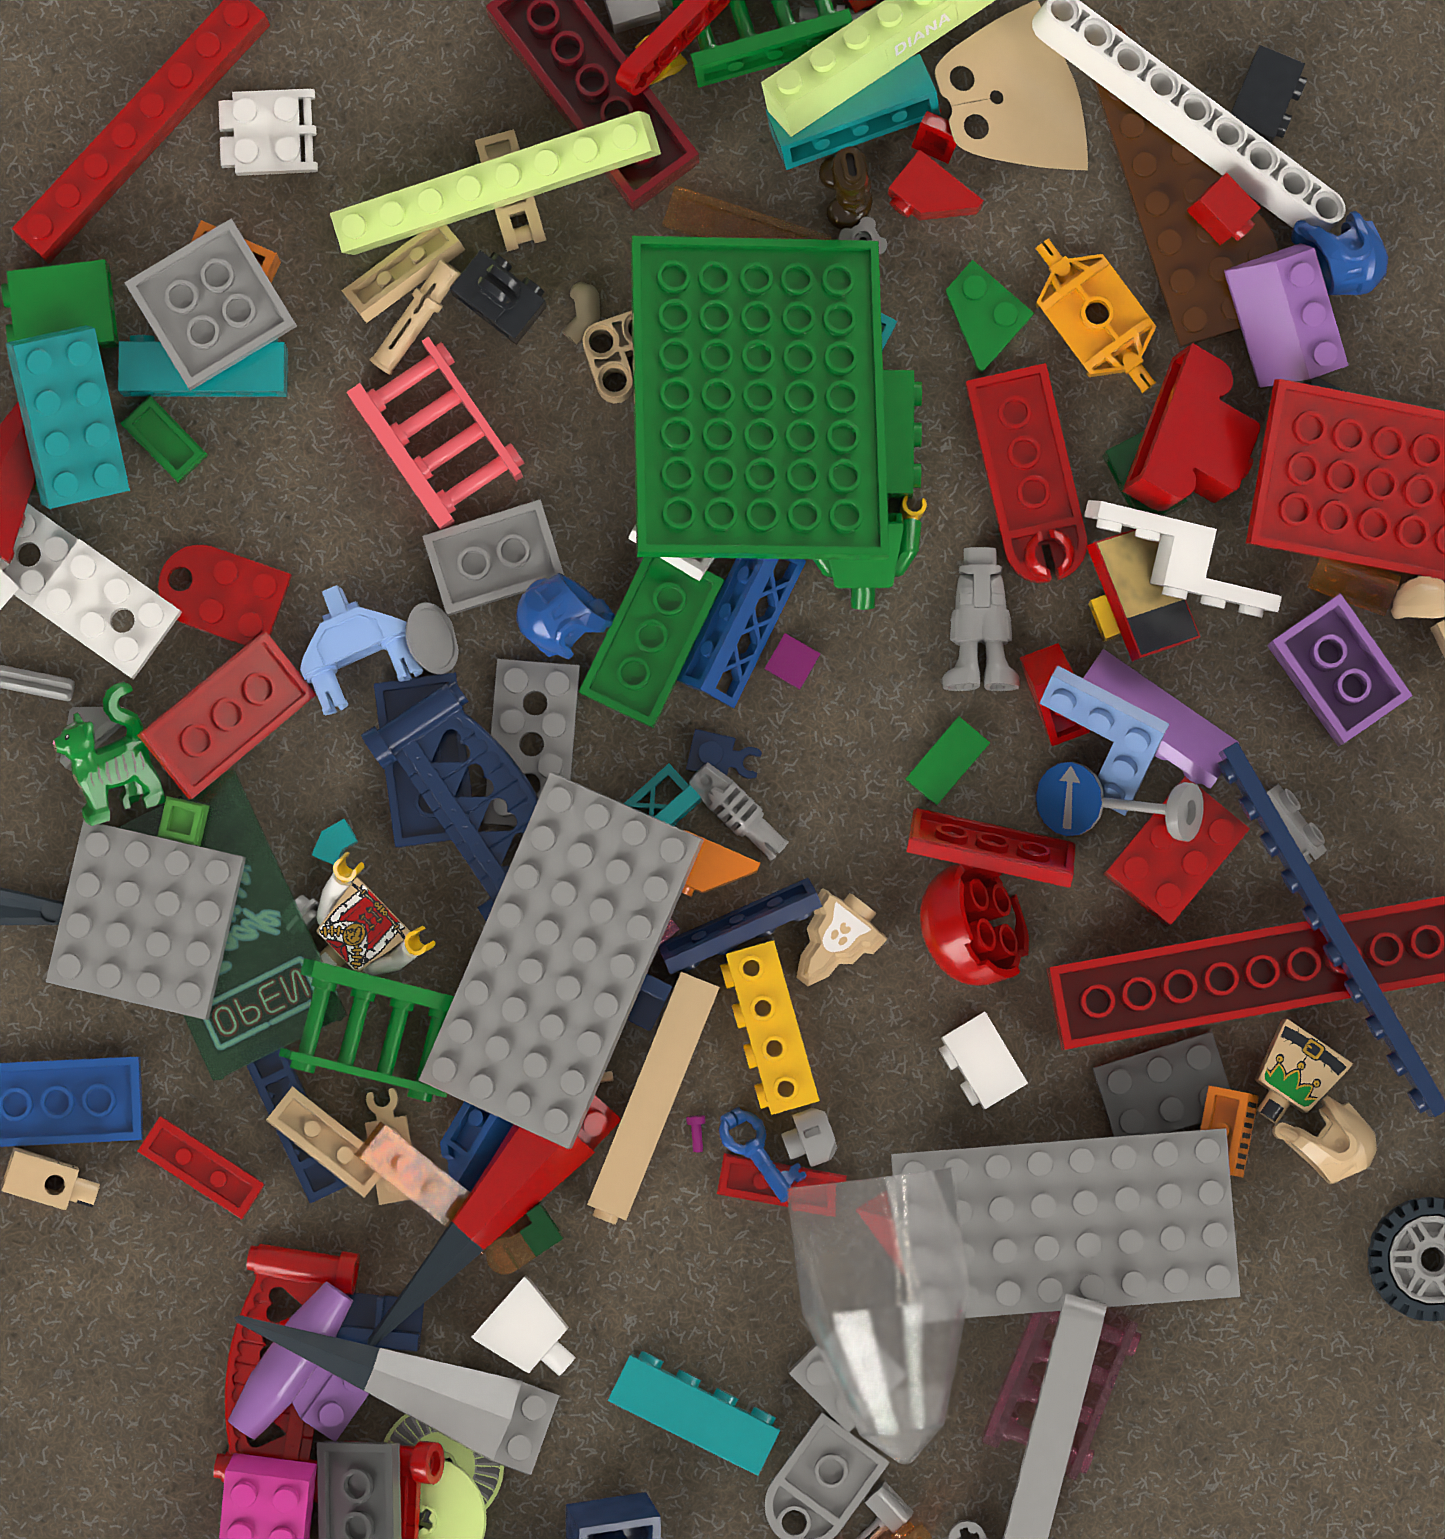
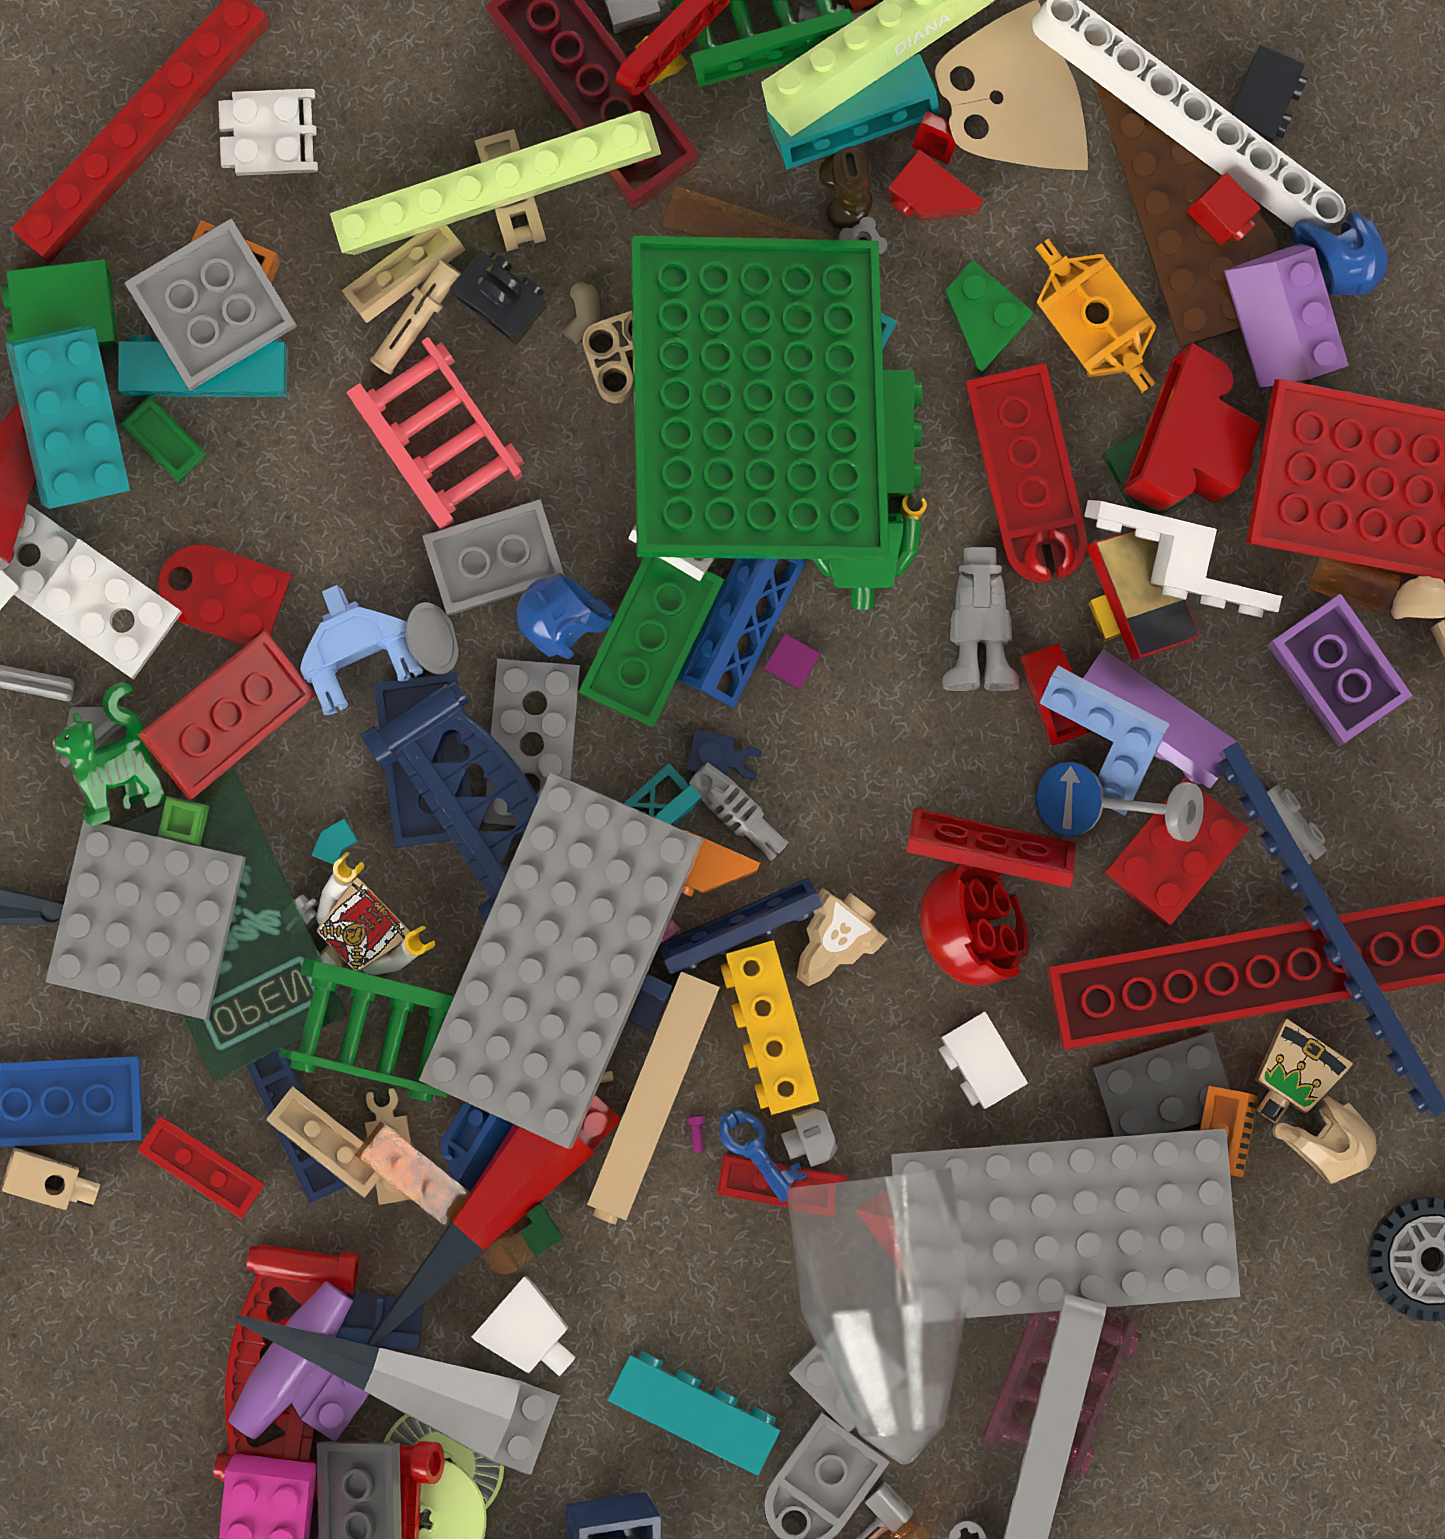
(947, 761): green tile -> none

